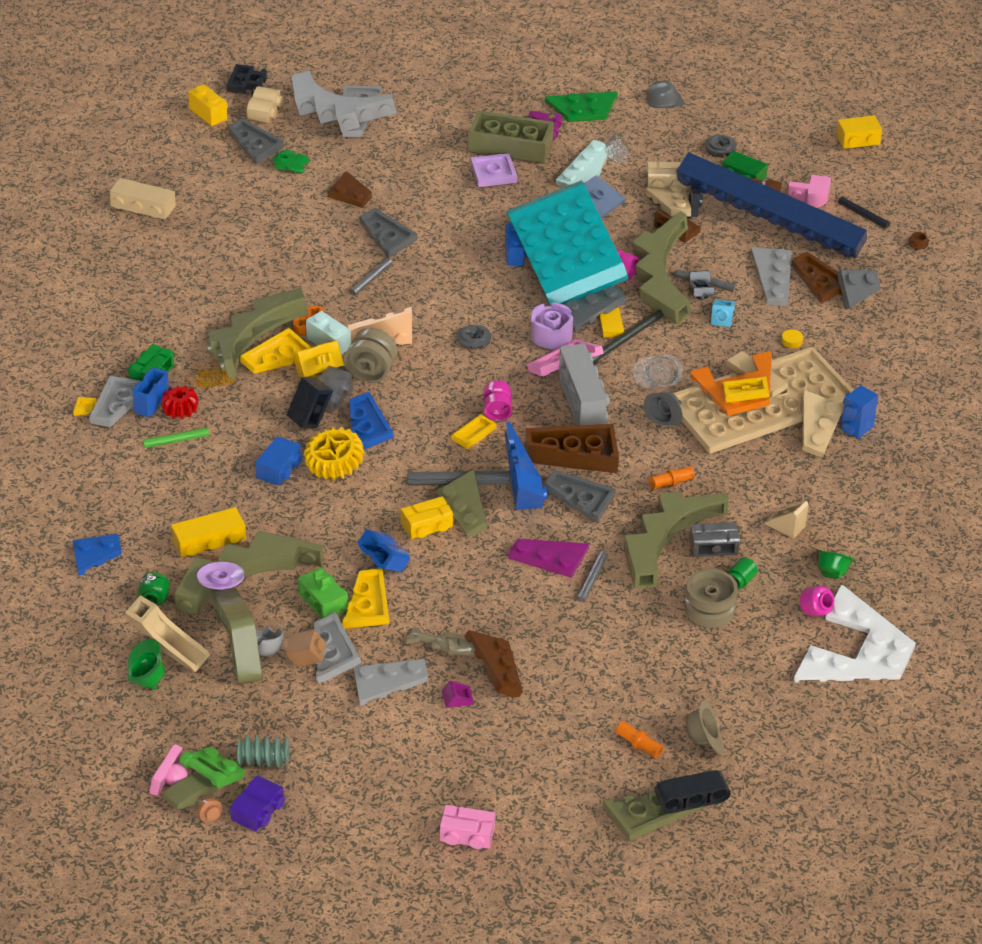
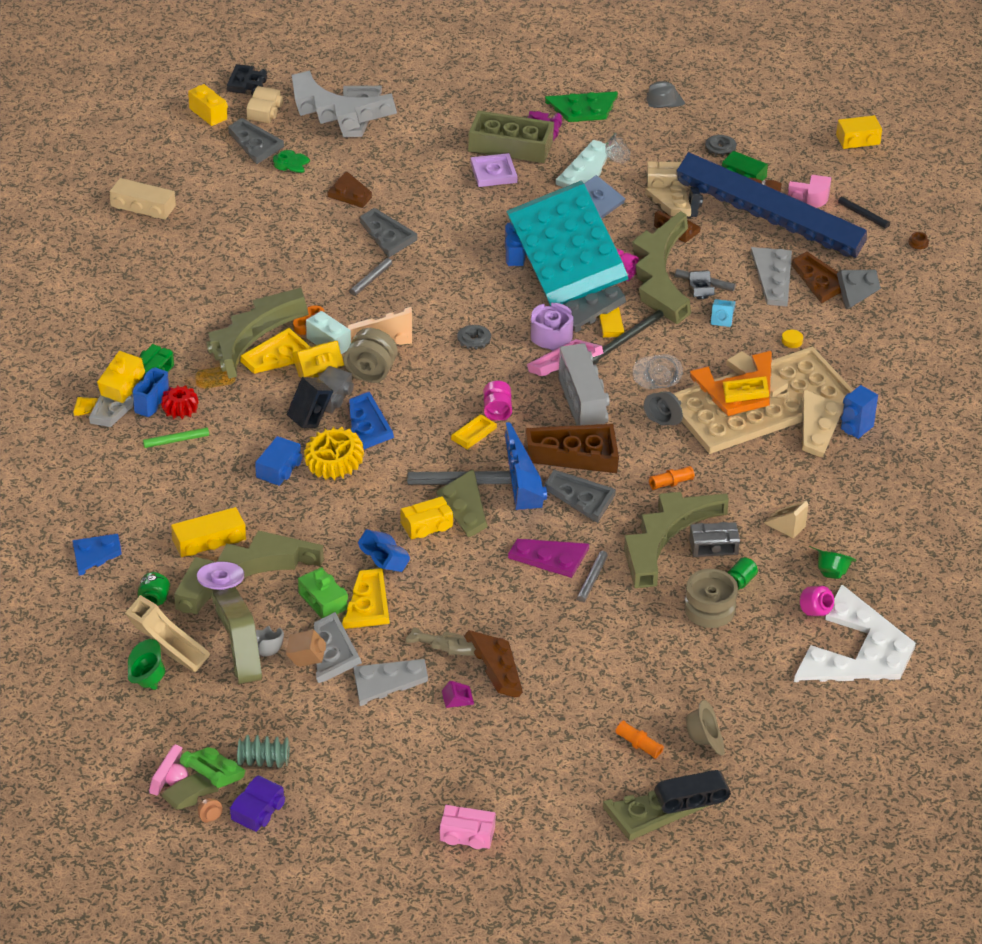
(121, 377): none -> yellow brick

